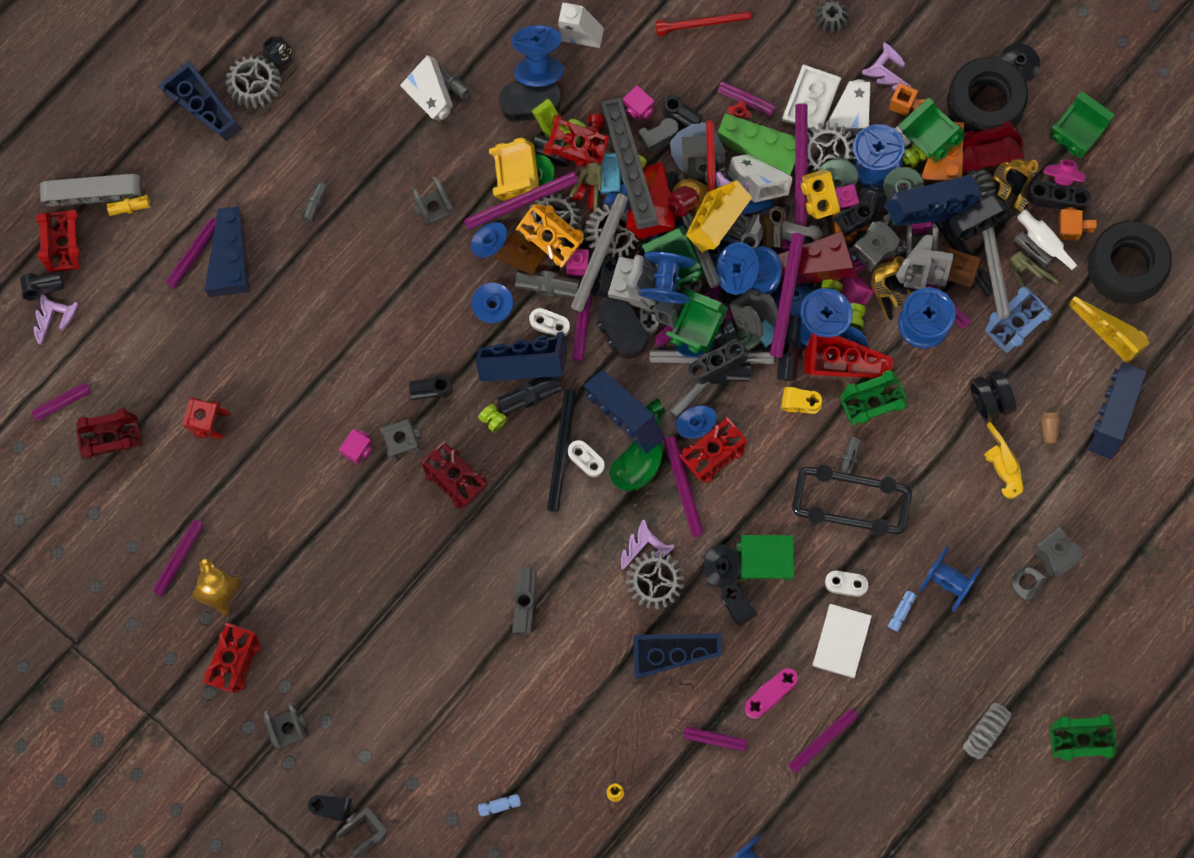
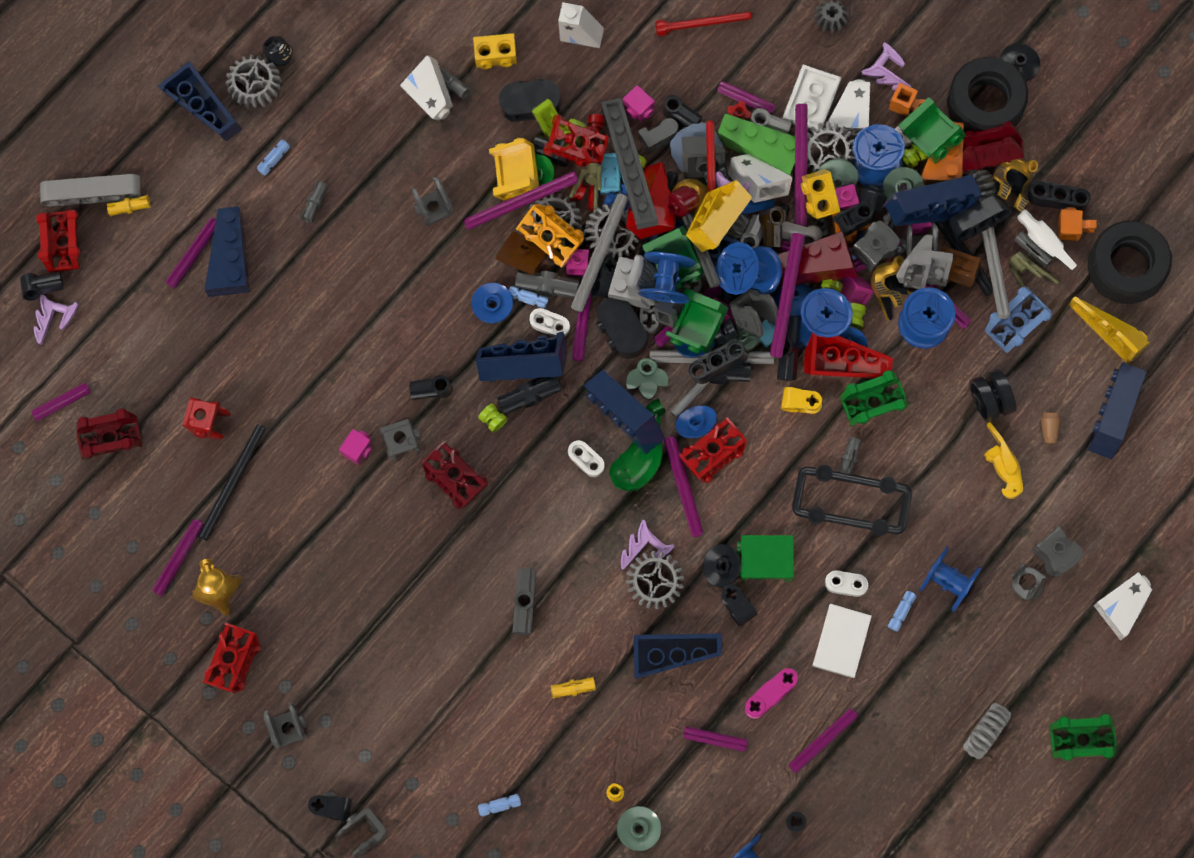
(232, 482): none -> black piece
(273, 157): none -> light blue axle
(489, 239): blue dish -> none
(494, 45): none -> yellow brick
(528, 297): none -> light blue axle
(536, 44): blue piece -> none
(561, 450): black axle -> none
(573, 687): none -> yellow pin
(634, 817): none -> sand green dish
(647, 381): none -> sand green plate
(771, 121): none -> light grey piece
(795, 828): none -> black bush
(1065, 172): dark pink plate -> none
(1081, 125): green panel -> none
(1124, 604): none -> white slope

